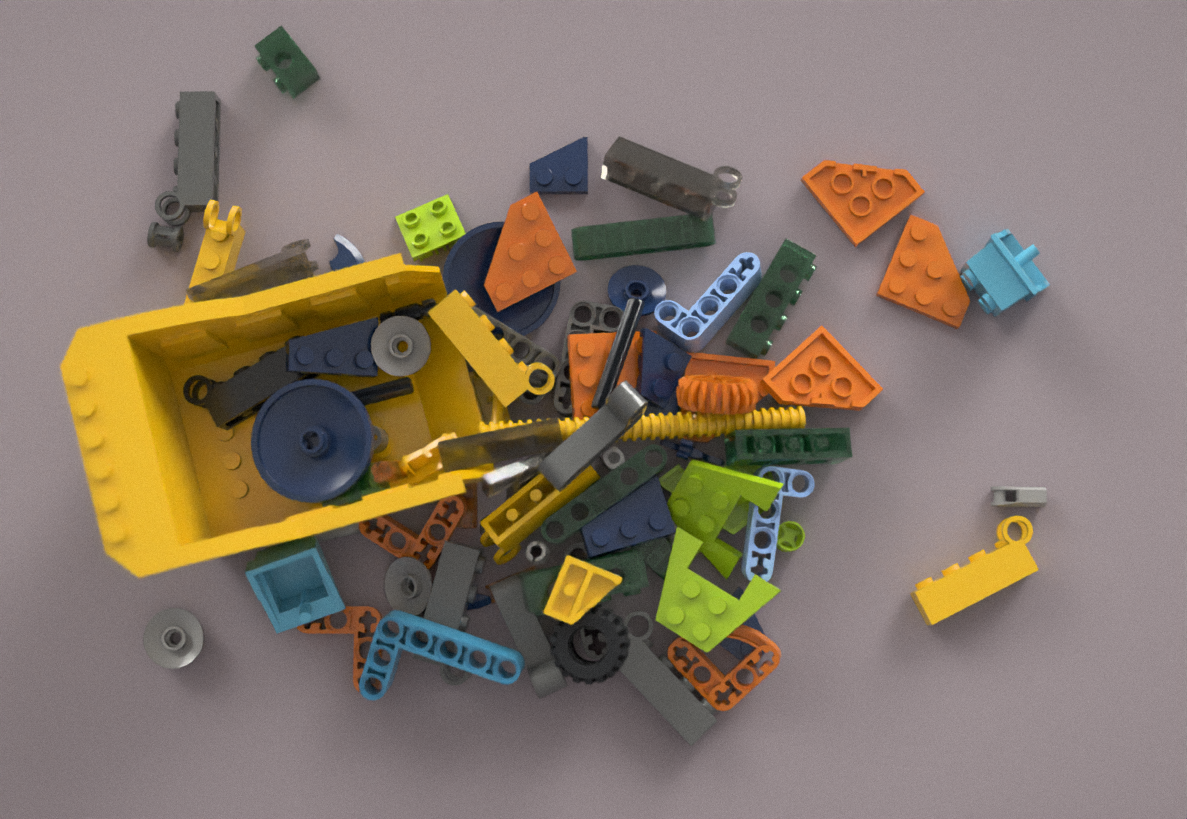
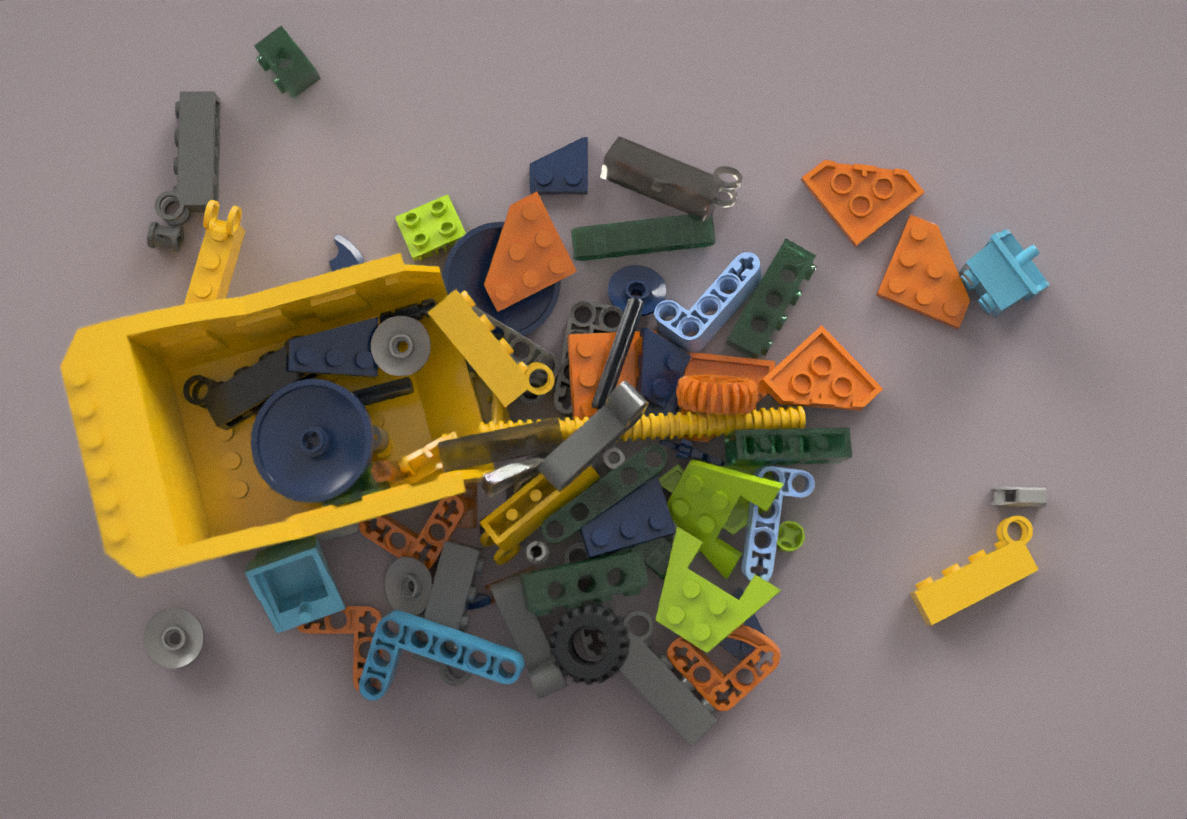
(268, 273): clear smoke hinge -> none
(578, 589): yellow wing -> none

